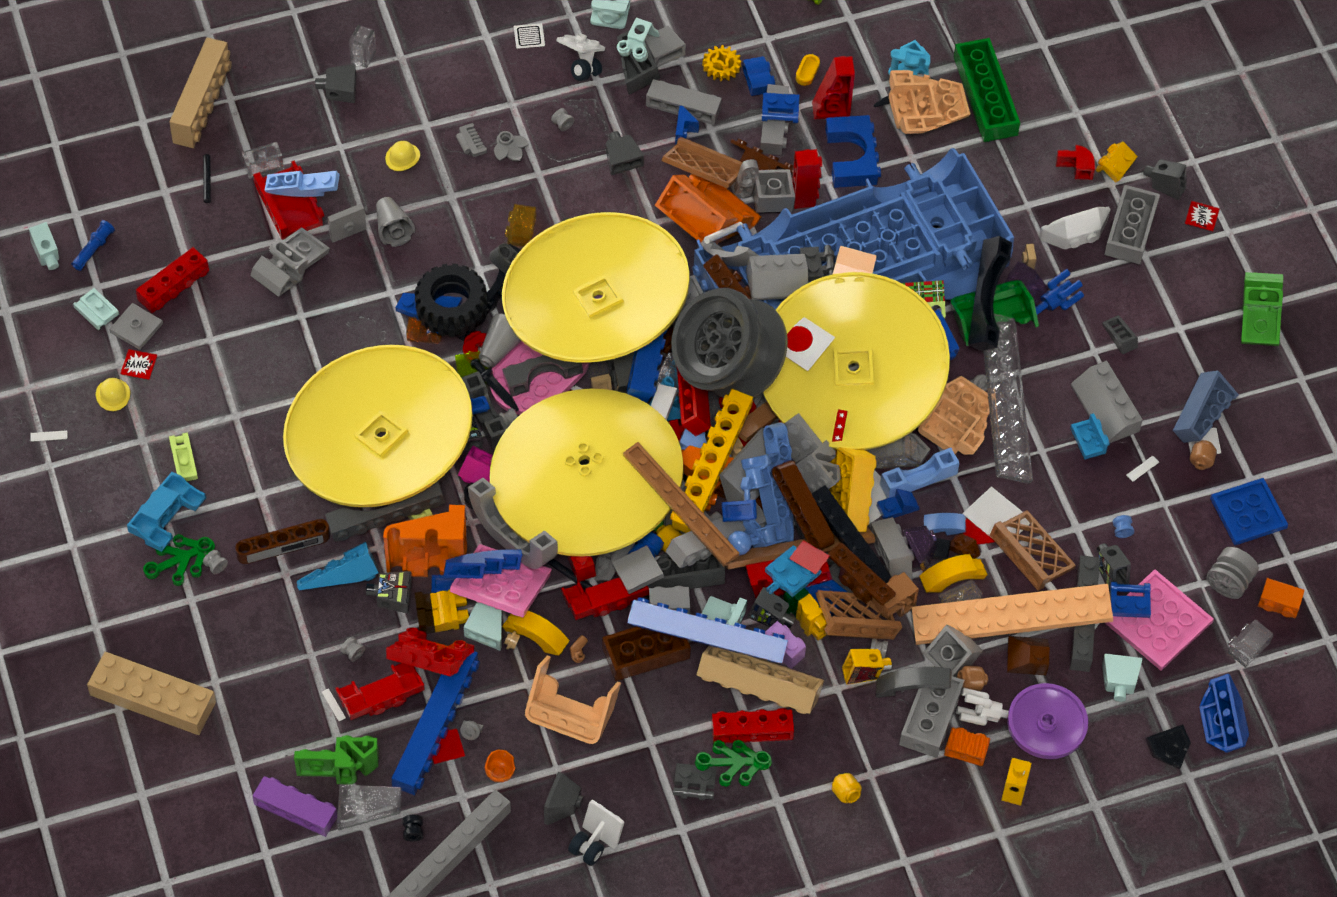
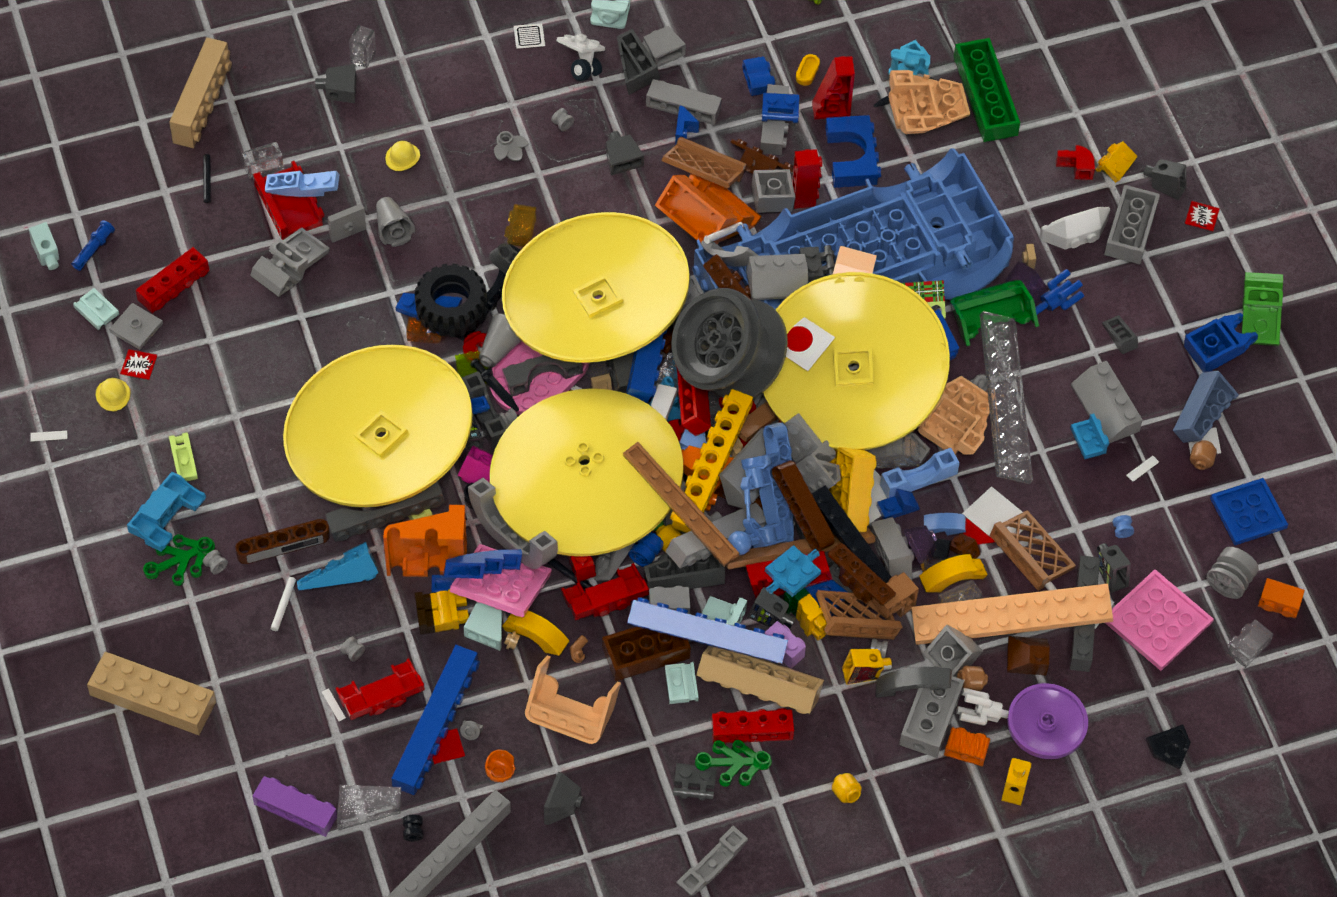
(283, 604): none -> white bar
(350, 755): bright green piece -> none
(392, 591): torso -> none
(428, 655): red bracket -> none
(470, 140): light grey piece -> none
(602, 826): white plate -> none
(636, 41): light aqua piece -> none
(638, 569): light grey tile -> none
(681, 683): none -> light aqua plate
(713, 862): none -> light grey slope
(720, 62): yellow gear -> none
(739, 510): blue tile -> none
(744, 173): light grey beam -> none
(809, 557): sticker -> none
(839, 425): red sticker -> none
(994, 258): black arch -> none
(1120, 674): light aqua torso -> none
(1130, 605): blue plate -> none
(1218, 342): none -> blue brick
(1224, 715): blue wedge -> none

